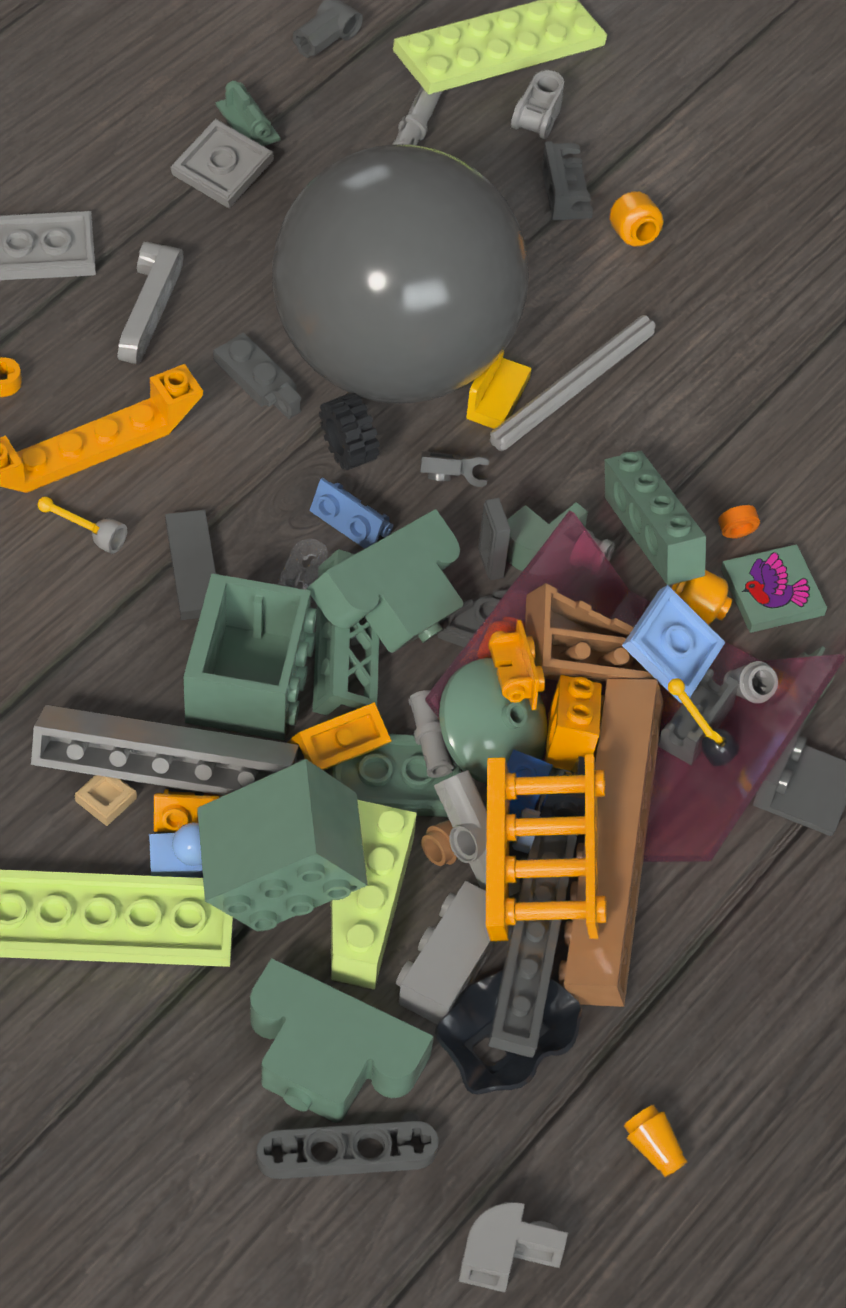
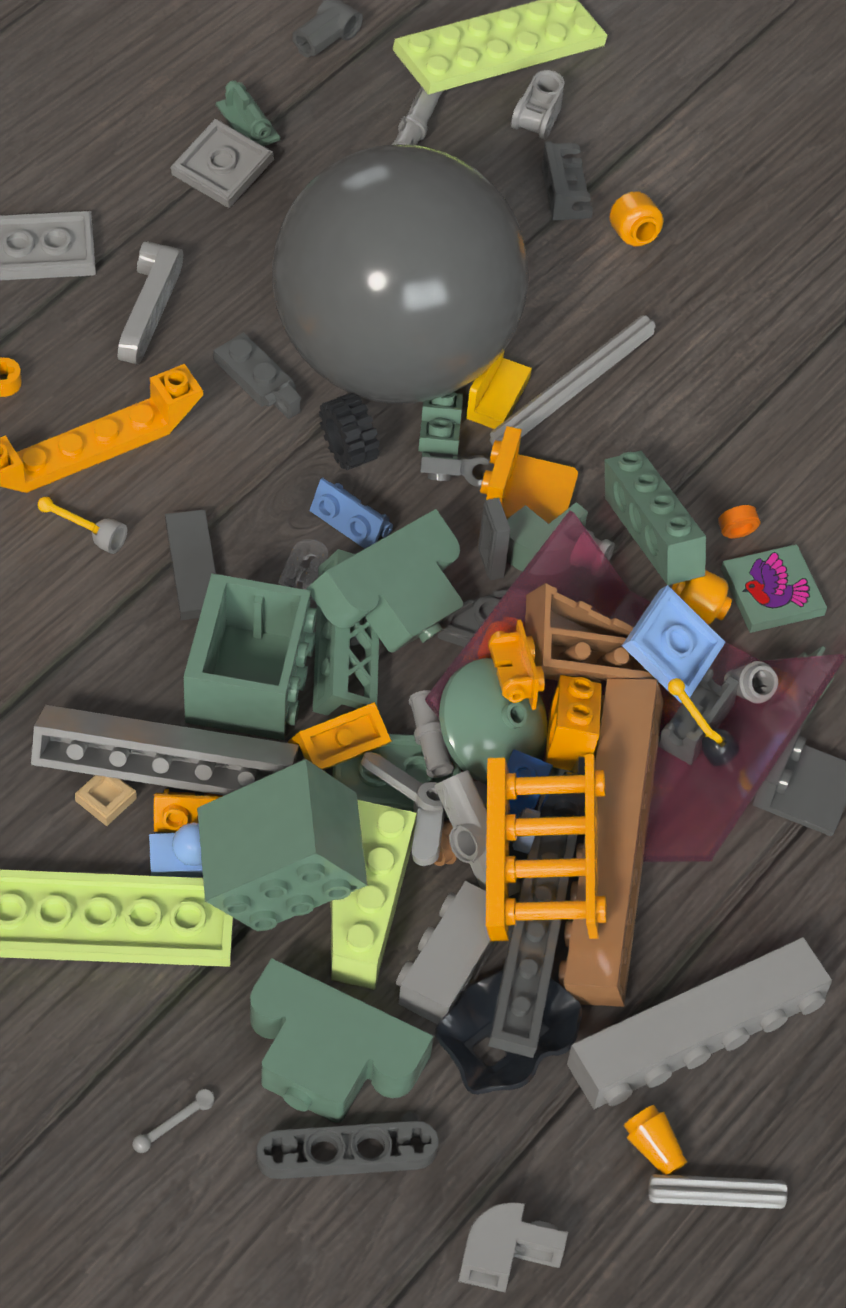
(203, 1101): none -> light grey hinge
(426, 805): none -> light grey piece
(441, 424): none -> sand green slope
(527, 480): none -> light orange bracket
(698, 1024): none -> light grey brick
(717, 1191): none -> light grey axle

